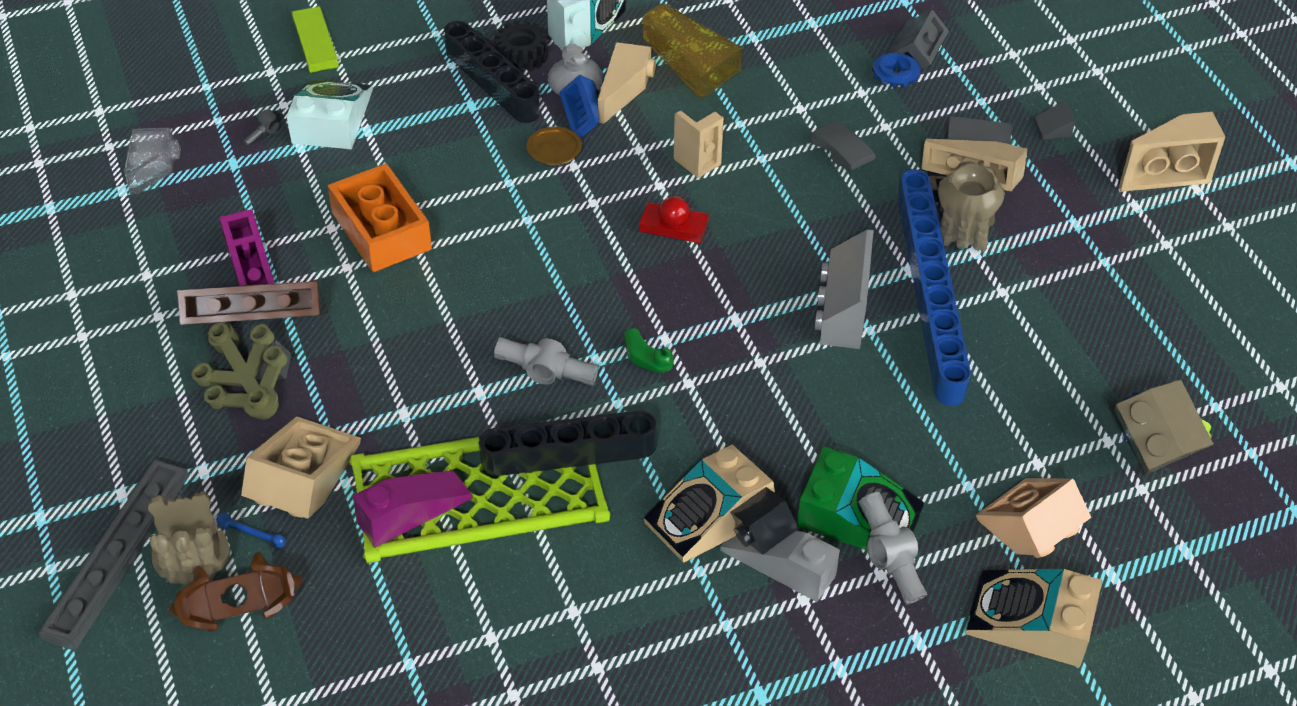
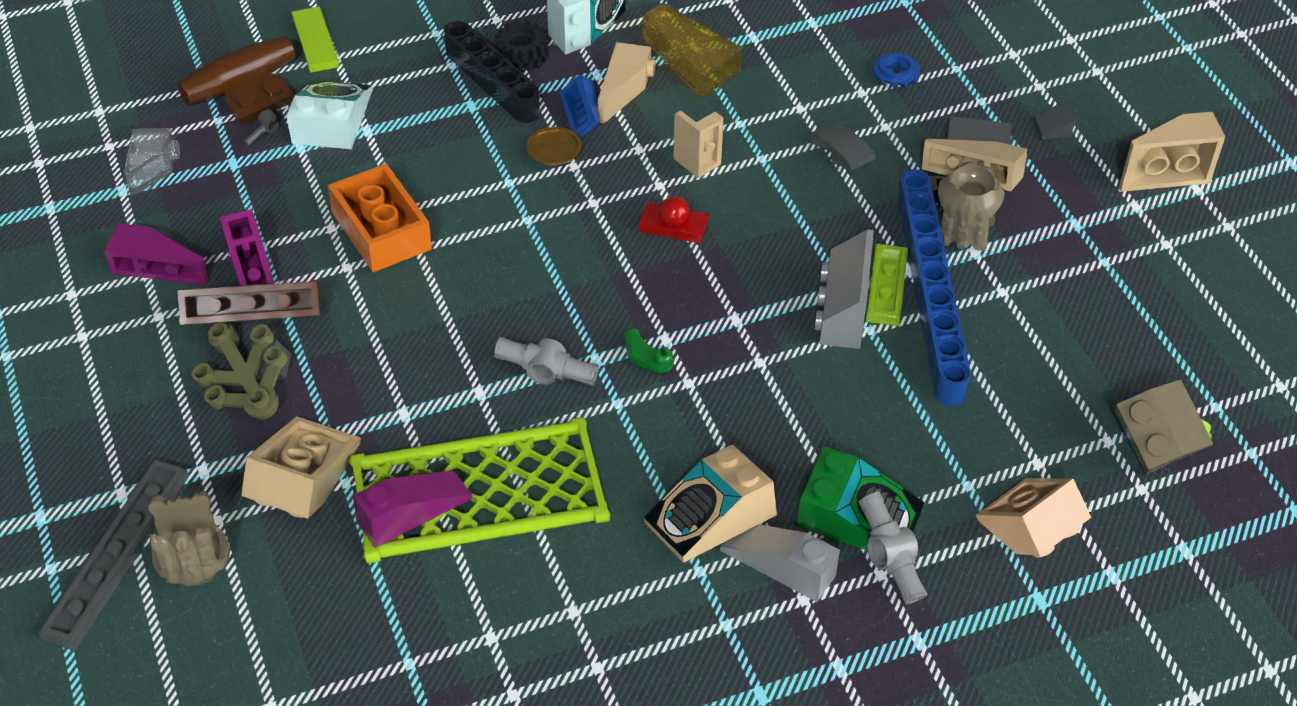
(149, 254): none -> magenta slope
(225, 521): blue hinge -> none
(243, 79): none -> reddish brown plate
(266, 589): reddish brown piece -> none
(567, 443): black beam -> none
(572, 65): light grey hair -> none
(763, 521): black brick -> none
(887, 285): none -> lime tile
(921, 38): dark grey panel -> none
(1036, 611): tan slope -> none

